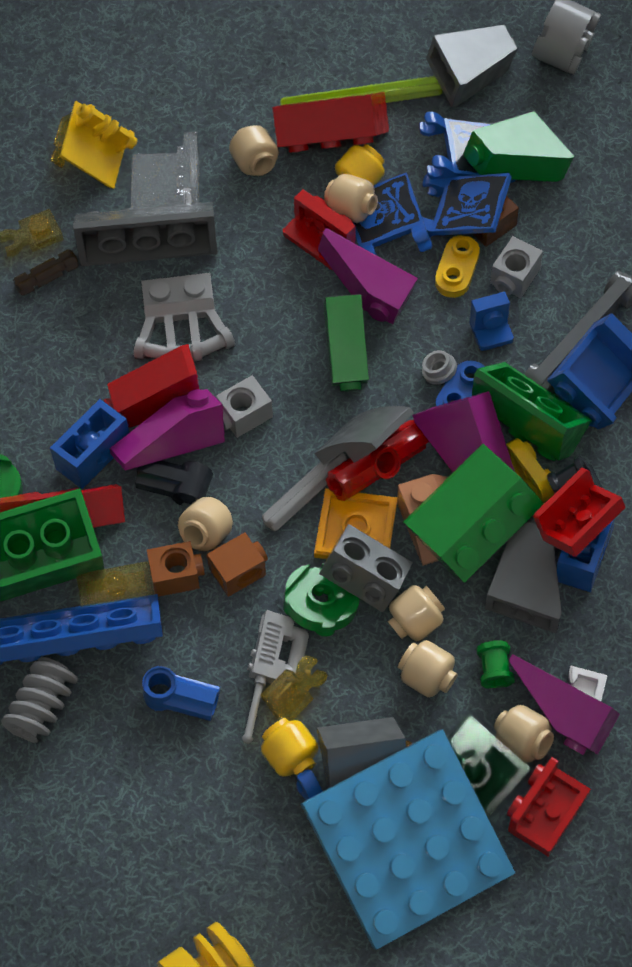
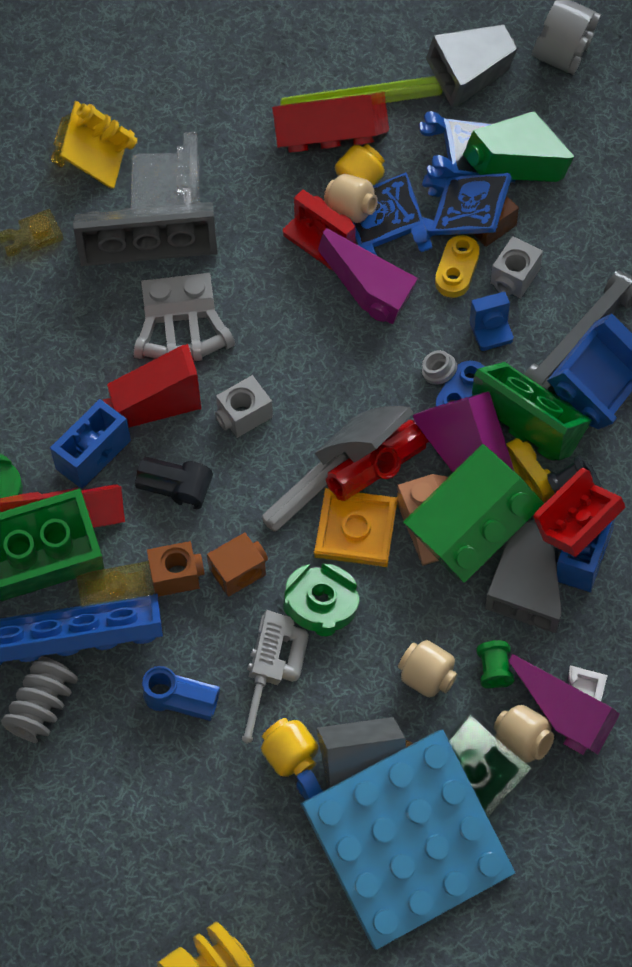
(46, 272): dark brown axle -> none
(175, 429): magenta slope -> none
(205, 523): tan head -> none
(254, 150): tan head -> none
(289, 691): clear yellow plate -> none
(346, 341): green slope -> none
(366, 568): dark grey brick -> none
(416, 613): tan head -> none
(547, 807): red bracket -> none

